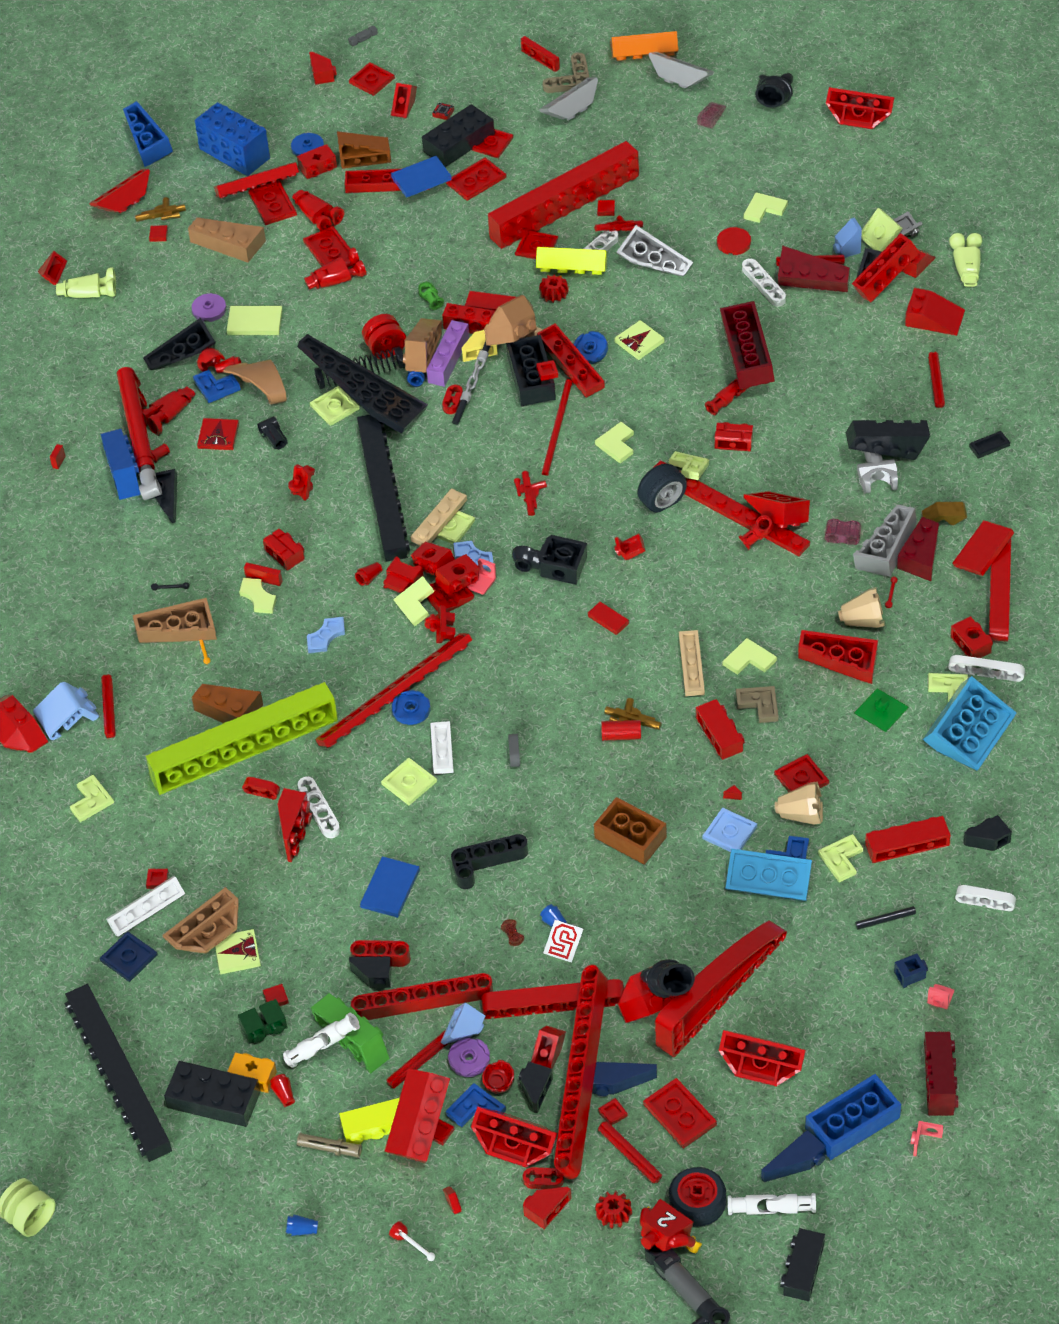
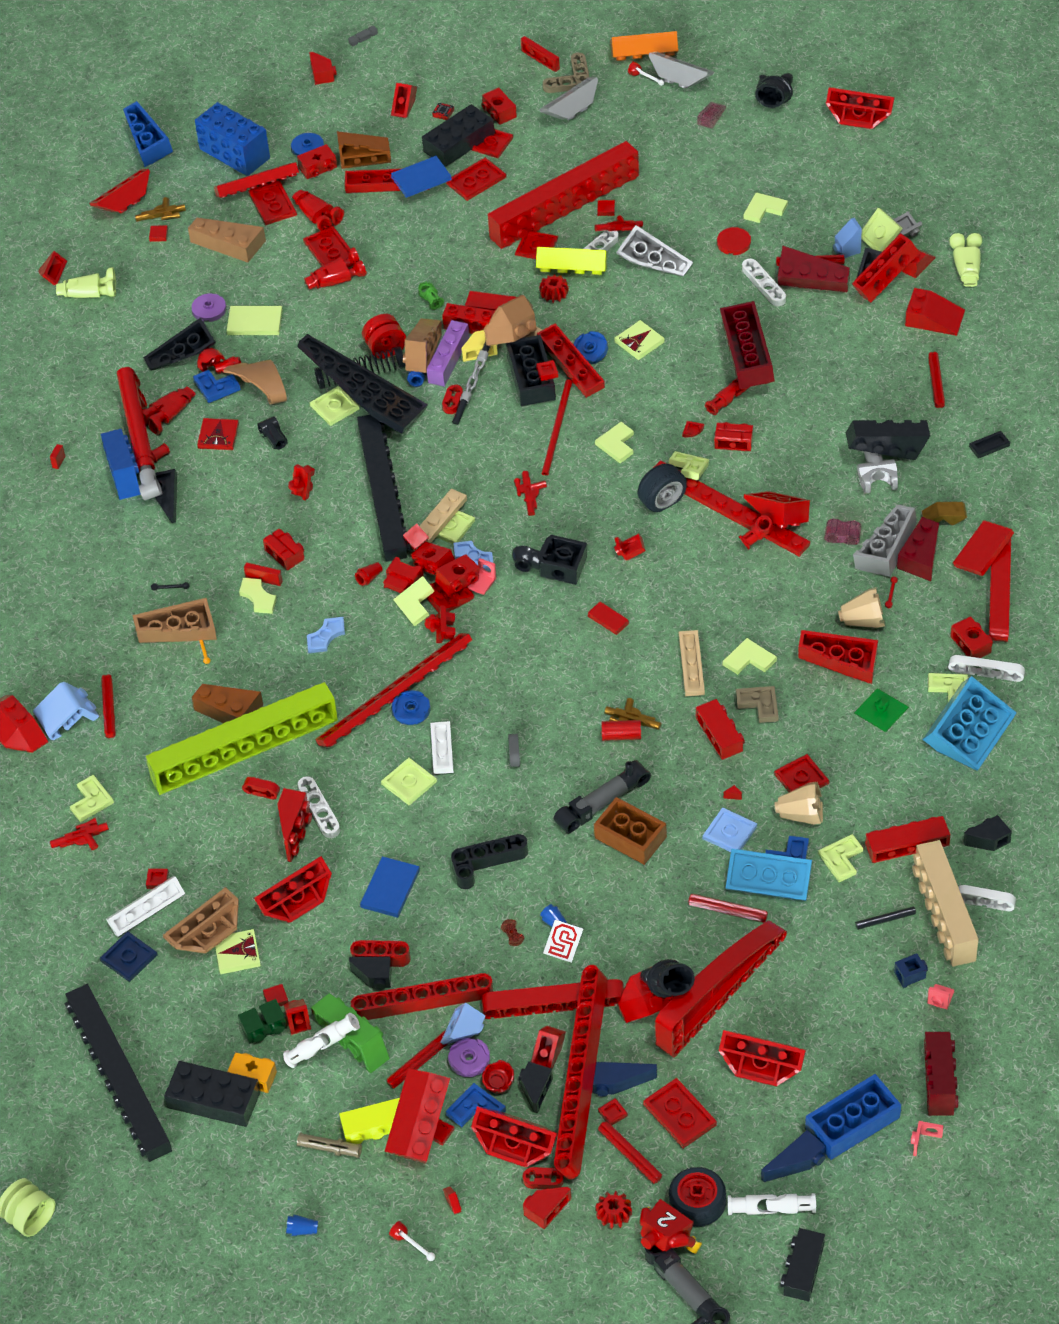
(81, 836): none -> red piece
(282, 1088): red cone -> none
(296, 892): none -> red wedge
(297, 1016): none -> red slope
(371, 78): red tile -> none
(415, 536): none -> tile
(499, 106): none -> red brick
(582, 809): none -> black piece
(635, 69): none -> hinge
(692, 428): none -> red tile
(728, 908): none -> axle
(945, 903): none -> tan brick

